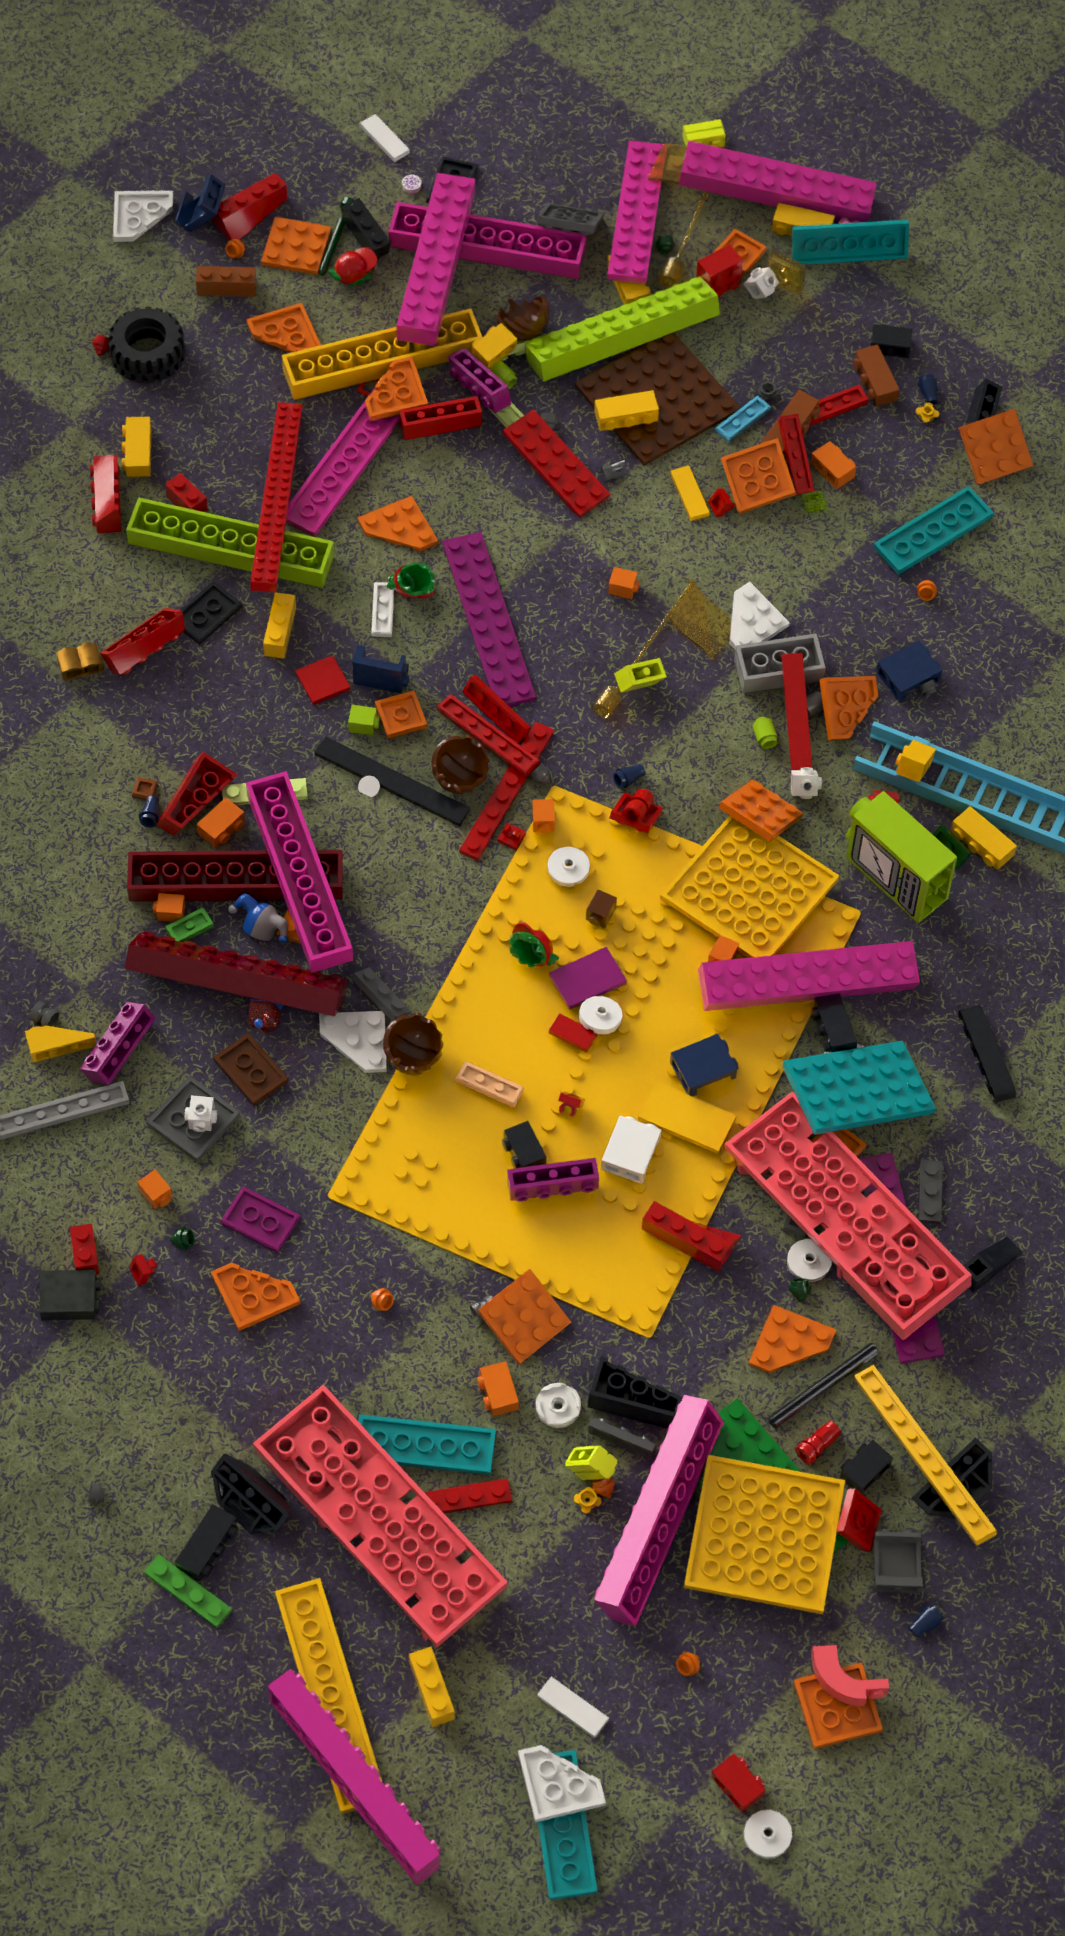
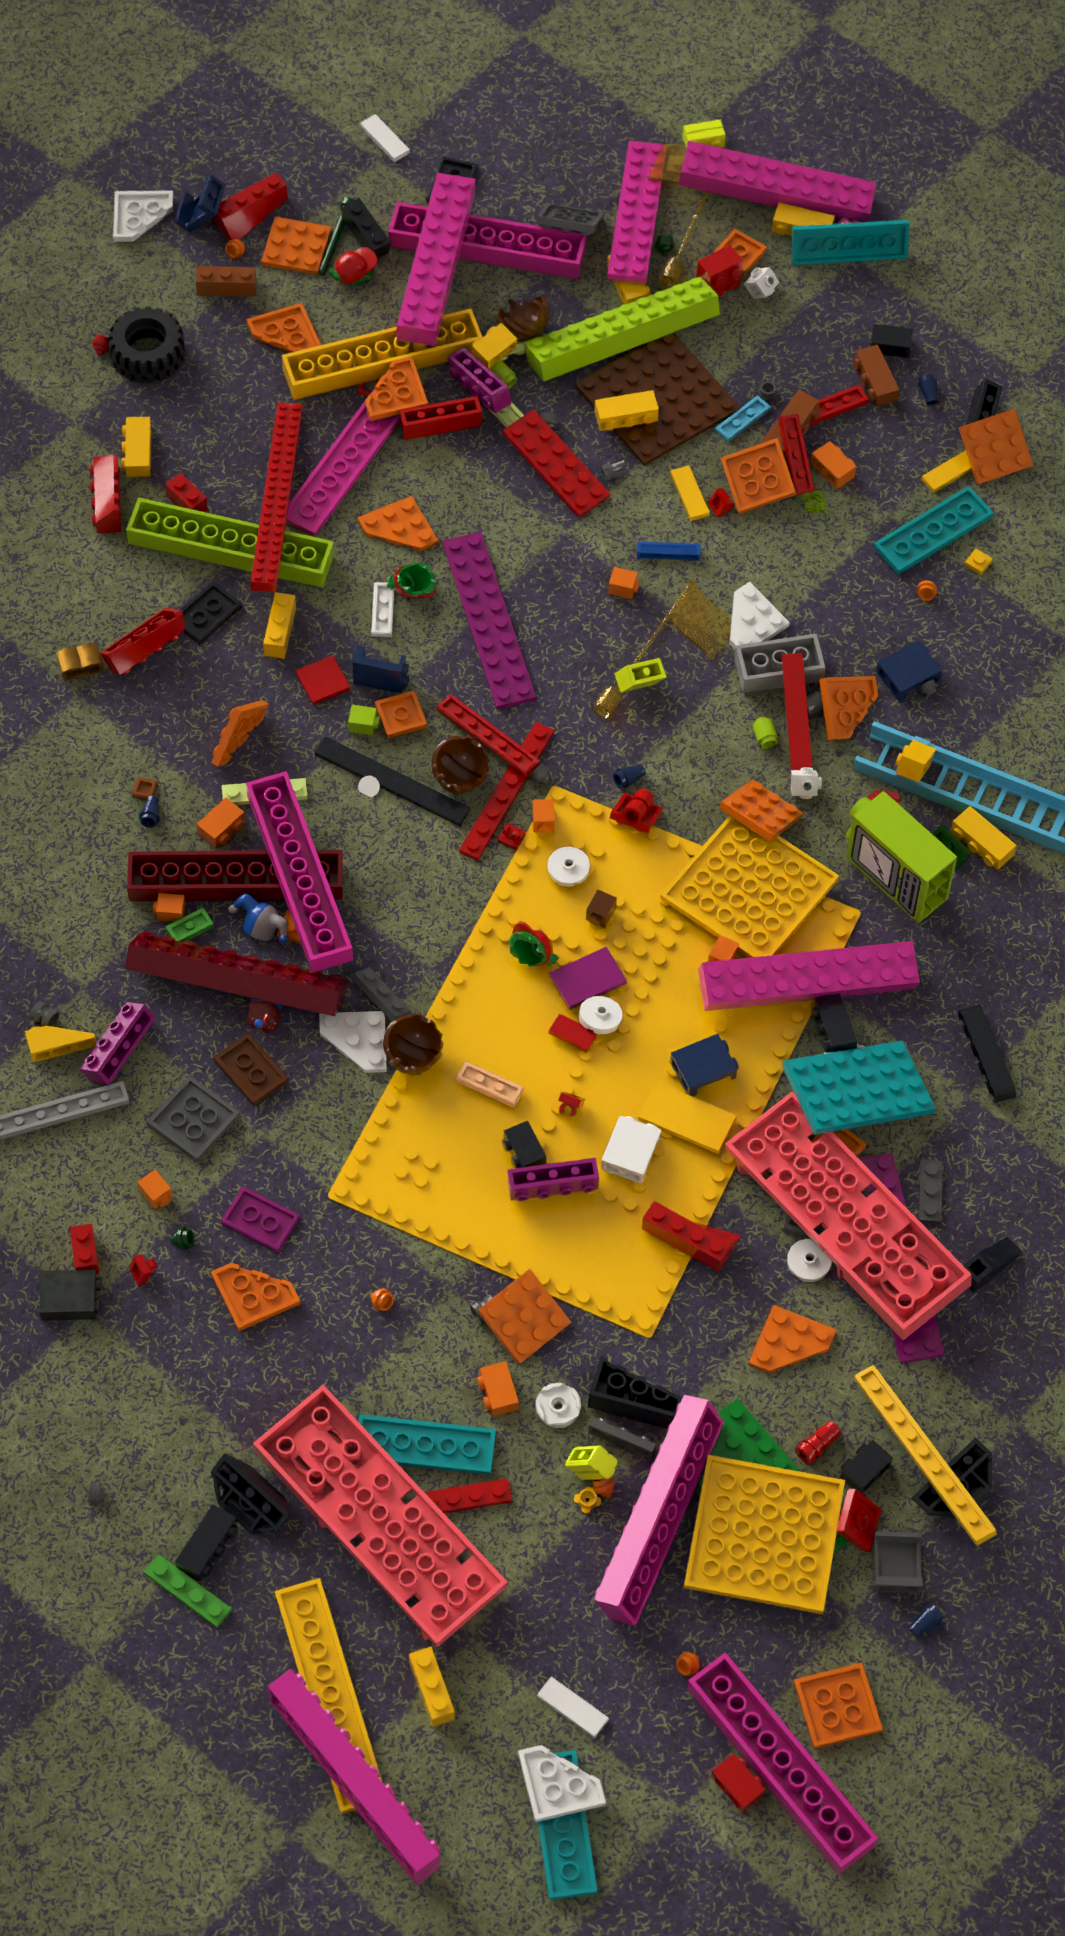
(200, 785): red wedge -> none
(201, 1113): white brick -> none
(241, 720): none -> orange plate
(411, 184): white tile -> none
(496, 709): red plate -> none
(668, 550): none -> blue piece
(766, 1846): white plate -> none
(782, 1763): none -> dark pink brick
(787, 271): clear yellow tile -> none
(800, 1288): dark green plate -> none
(823, 1385): black axle -> none
(841, 1685): coral arch -> none
(927, 417): yellow plate -> none
(947, 472): none -> yellow tile
(978, 561): none -> yellow plate

